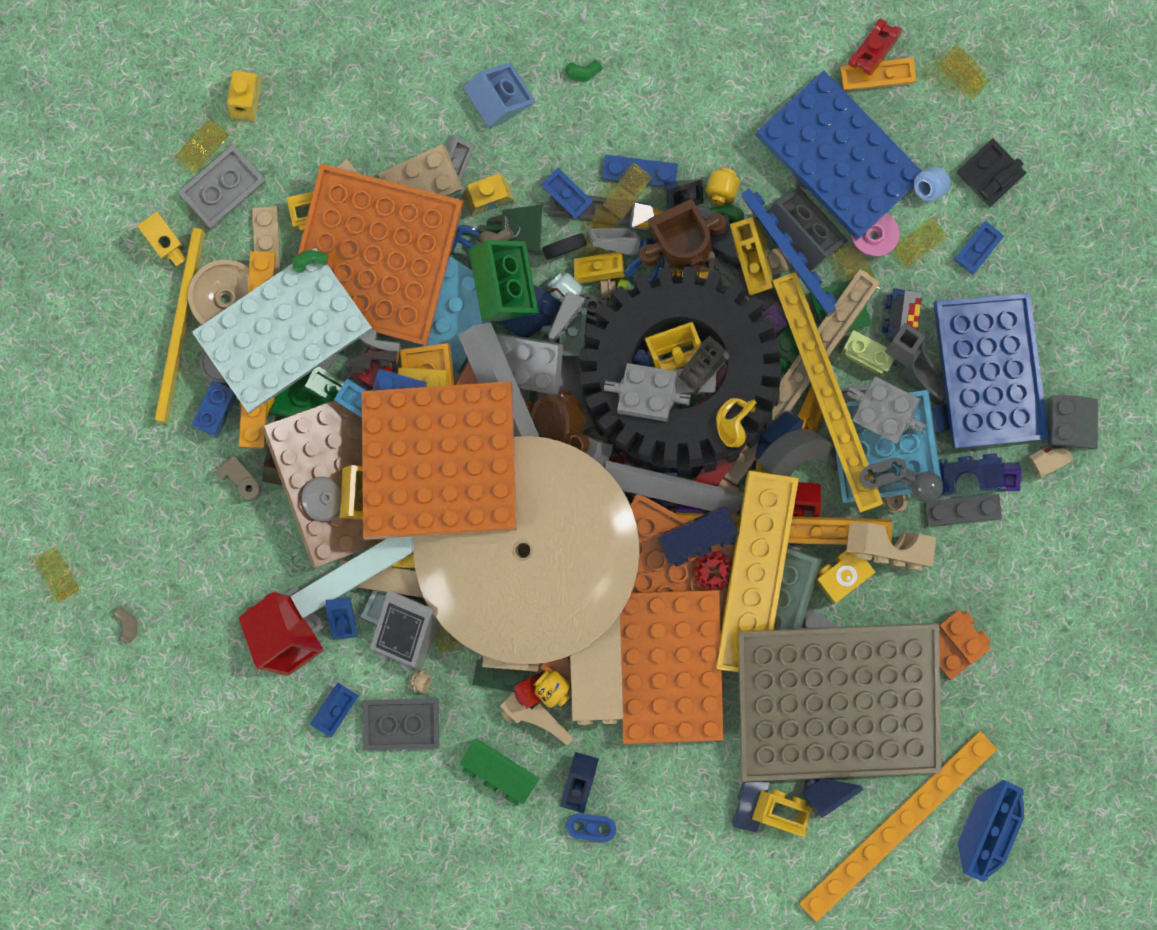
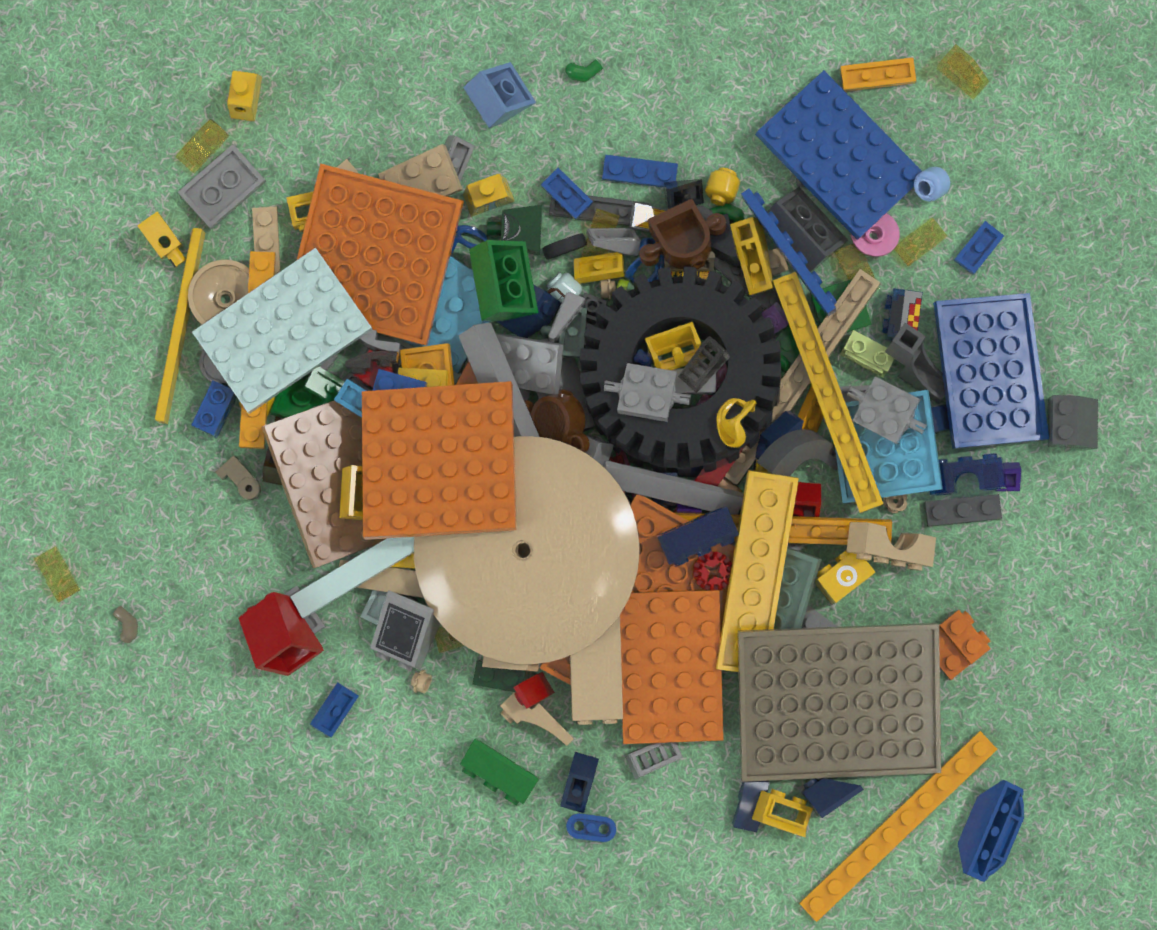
(308, 256): green arm -> none
(321, 498): light grey piece -> none
(341, 618): blue plate -> none
(401, 724): dark grey plate -> none
(504, 235): dark tan arm -> none
(552, 689): yellow head -> none
(627, 190): clear yellow slope -> none
(634, 765): none -> light grey slope
(875, 47): red plate -> none
(925, 486): dark grey beam -> none
(991, 172): black plate -> none
(1049, 460): tan rock -> none

